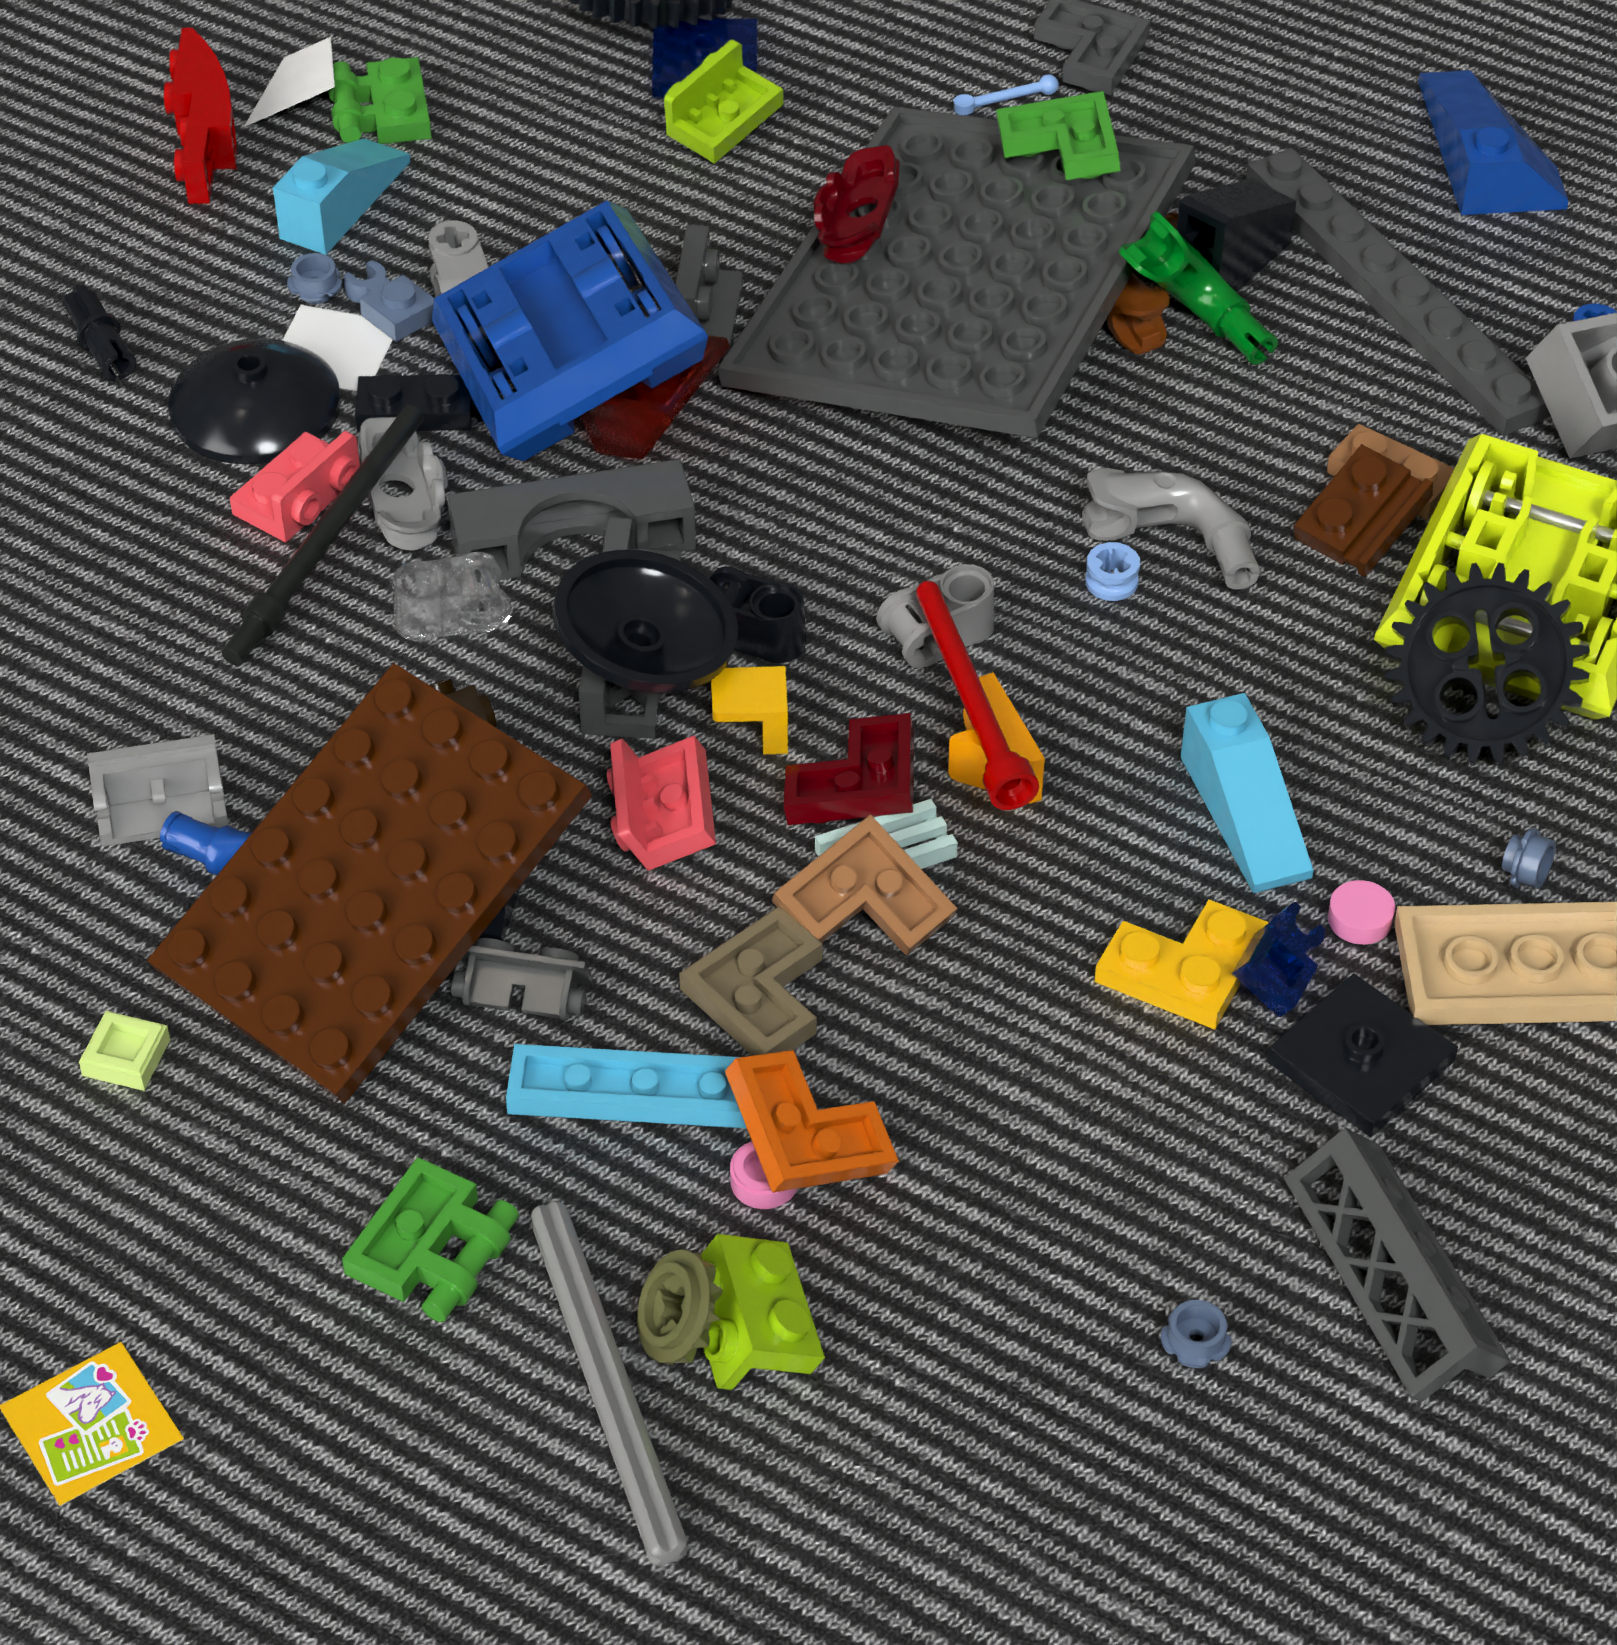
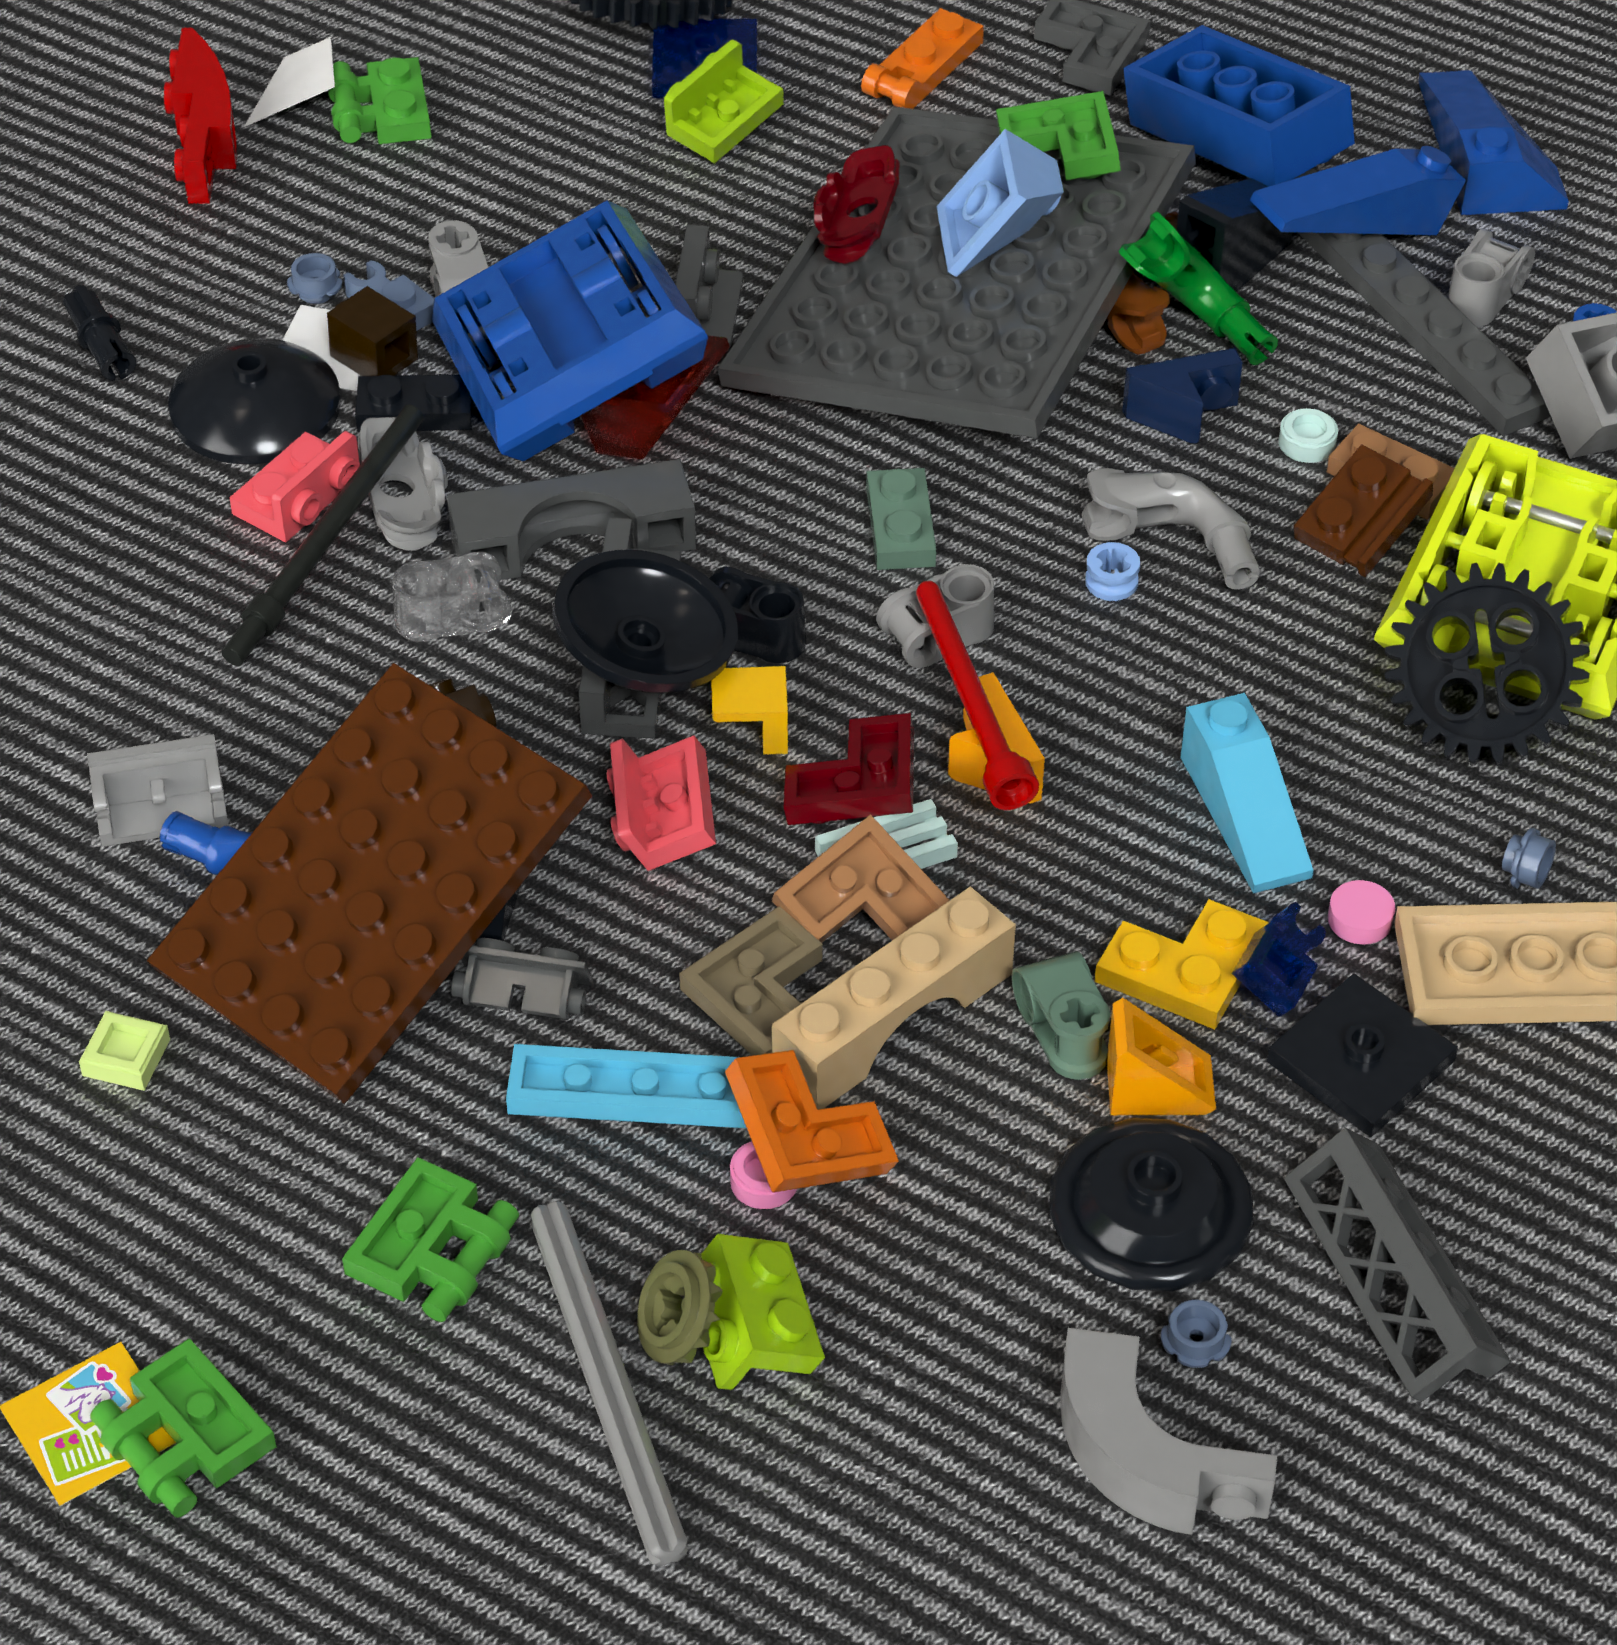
(199, 1411): none -> bright green plate
(332, 190): medium azure slope -> none
(372, 334): none -> dark brown brick
(901, 519): none -> sand green plate
(923, 59): none -> orange plate
(948, 954): none -> tan arch
(965, 104): light blue hinge -> none
(997, 201): none -> light blue slope
(1064, 1013): none -> sand green piece
(1139, 1461): none -> light grey arch
(1151, 1204): none -> black piece
(1155, 1067): none -> light orange slope
(1178, 391): none -> dark blue slope
(1240, 105): none -> blue brick
(1308, 435): none -> light aqua tile
(1371, 195): none -> blue wedge
(1488, 276): none -> light grey piece

